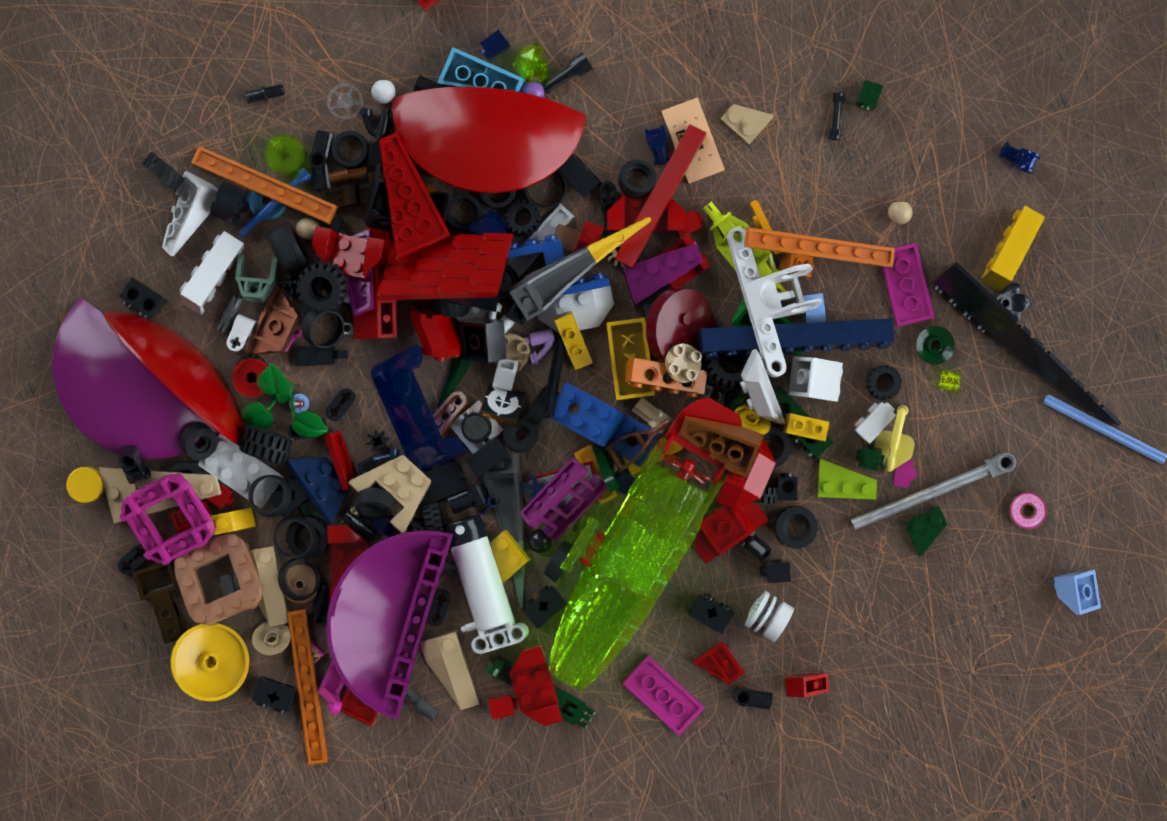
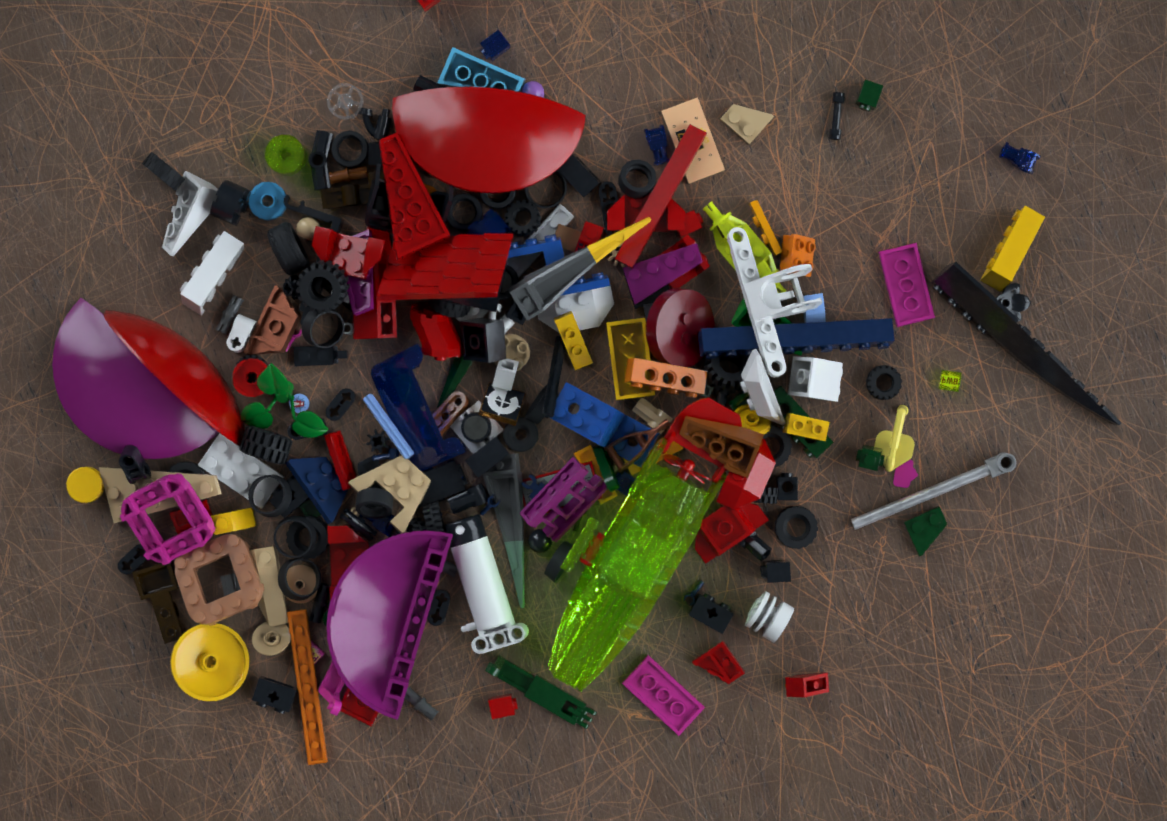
(144, 295): black brick -> none
(206, 448): black tyre -> none
(224, 499): red brick -> none
(248, 285): sand green piece -> none
(264, 185): orange tile -> none
(265, 93): black axle -> none
(301, 176): blue piece -> none
(383, 91): white piece -> none
(388, 426): none -> light blue axle
(449, 664): tan wedge -> none
(508, 555): yellow wing -> none
(530, 63): clear neon green cylinder -> none
(535, 687): red piece -> none
(537, 338): lavender plant -> none
(541, 616): black brick -> none
(578, 66): black piece -> none
(683, 363): tan dish -> none
(693, 593): none -> hand
(754, 698): black piece -> none
(819, 247): orange tile -> none
(844, 483): lime wing -> none
(878, 418): white brick -> none
(900, 212): tan piece -> none
(944, 341): dark green dish -> none
(1016, 510): tile -> none
(1078, 591): light blue slope -> none
(1105, 429): light blue axle -> none

